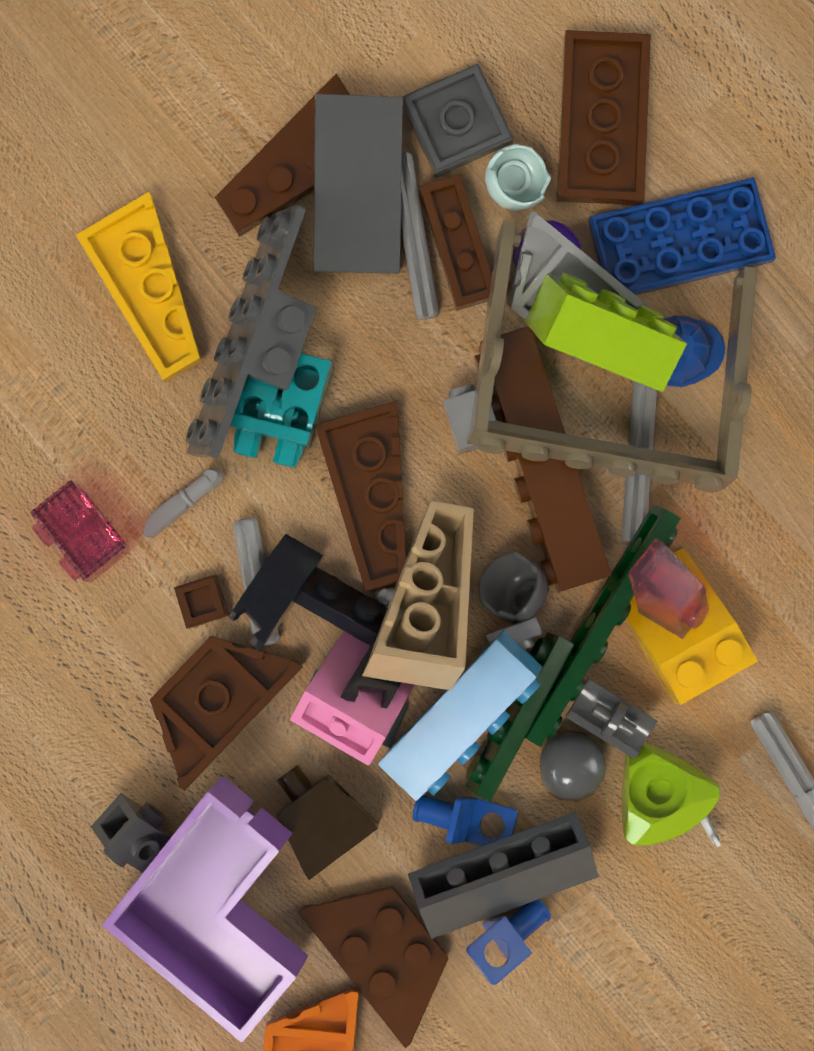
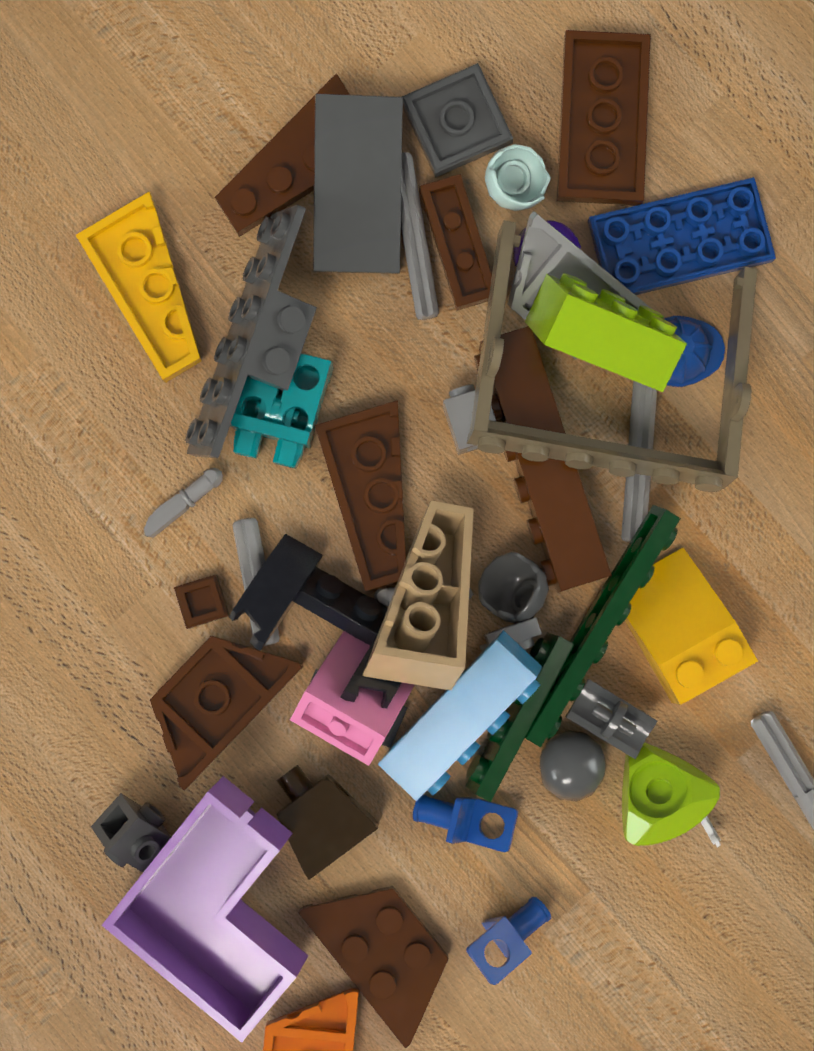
(79, 533): clear pink brick -> none
(503, 875): dark grey brick -> none
(668, 591): slope -> none

